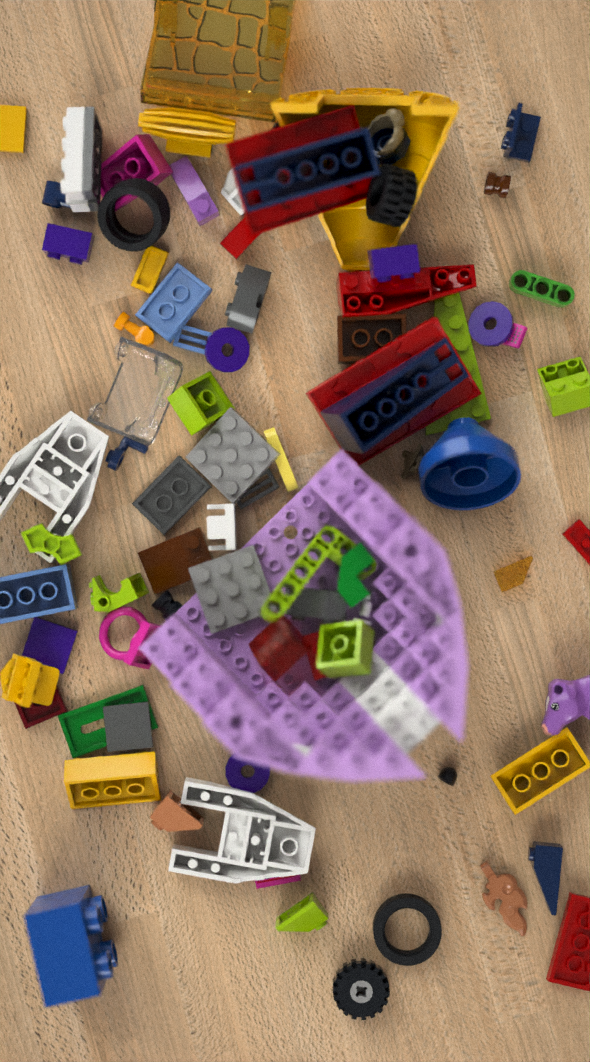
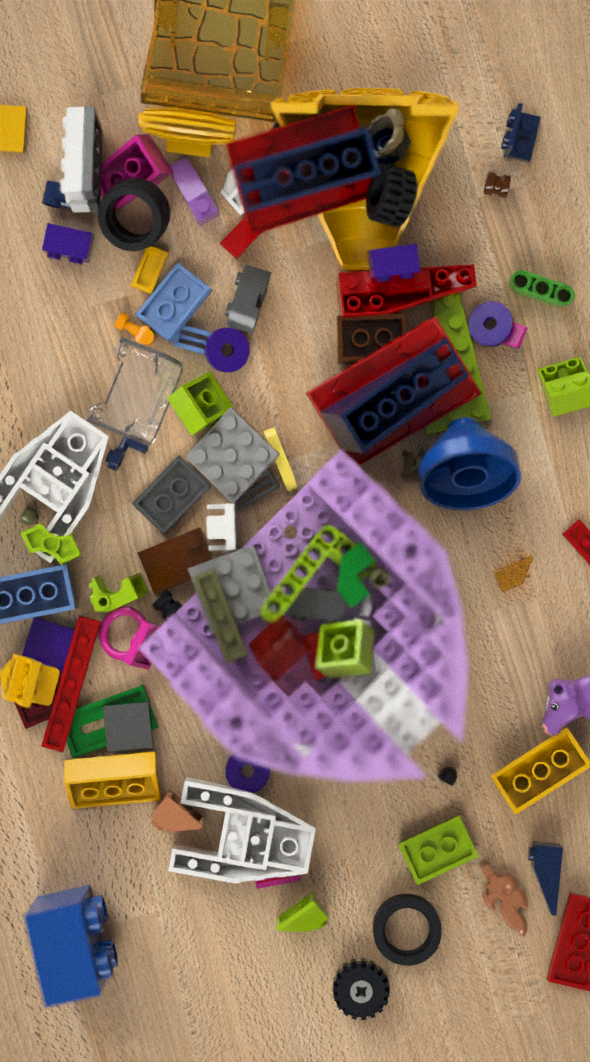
(29, 516): none -> olive hinge
(71, 683): none -> red tile
(220, 616): none -> olive tile
(379, 577): none -> olive hinge
(438, 849): none -> lime plate

